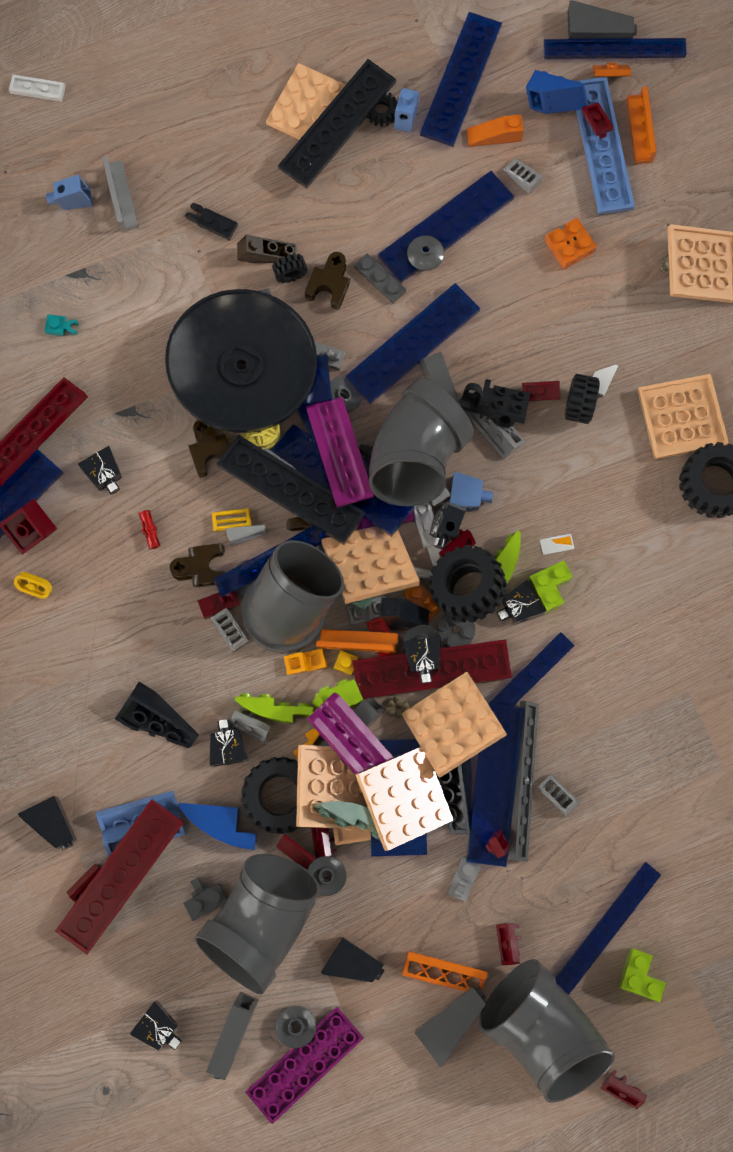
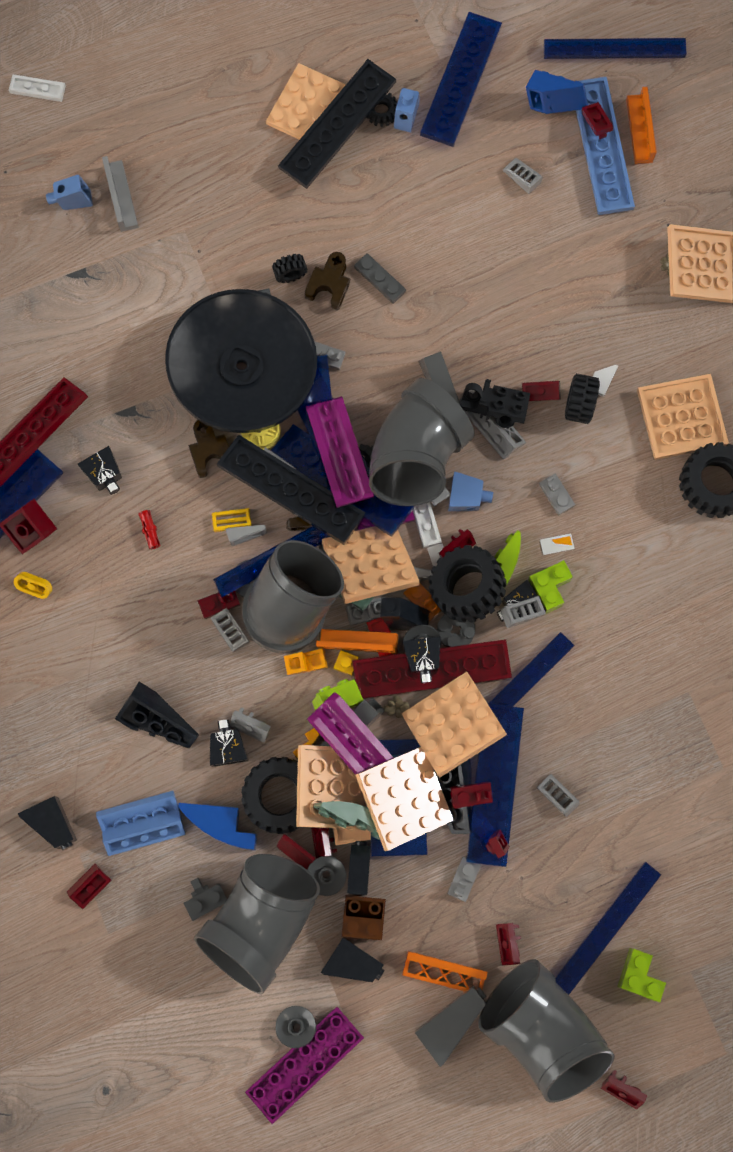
(58, 325): teal plate -> none
(119, 876): dark red plate -> none
(157, 1028): black torso -> none
(197, 565): dark brown piece -> none
(212, 221): black hinge -> none
(232, 1036): dark grey slope -> none
(263, 250): dark brown slope -> none
(265, 708): lime slope -> none
(342, 387): dark grey dish -> none
(359, 868): none -> black slope
(363, 917): none -> reddish brown slope
(412, 343): clear blue plate -> none
(425, 260): dark grey dish -> none
(446, 523): black torso -> none
(450, 222): clear blue plate -> none
(471, 794): none -> dark red plate
(496, 131): orange slope -> none
(511, 616): none -> light grey slope
(524, 784): dark grey plate -> none
(556, 494): none -> light grey plate
(570, 243): orange piece -> none
(598, 23): dark grey slope -> none
(611, 70): orange plate -> none

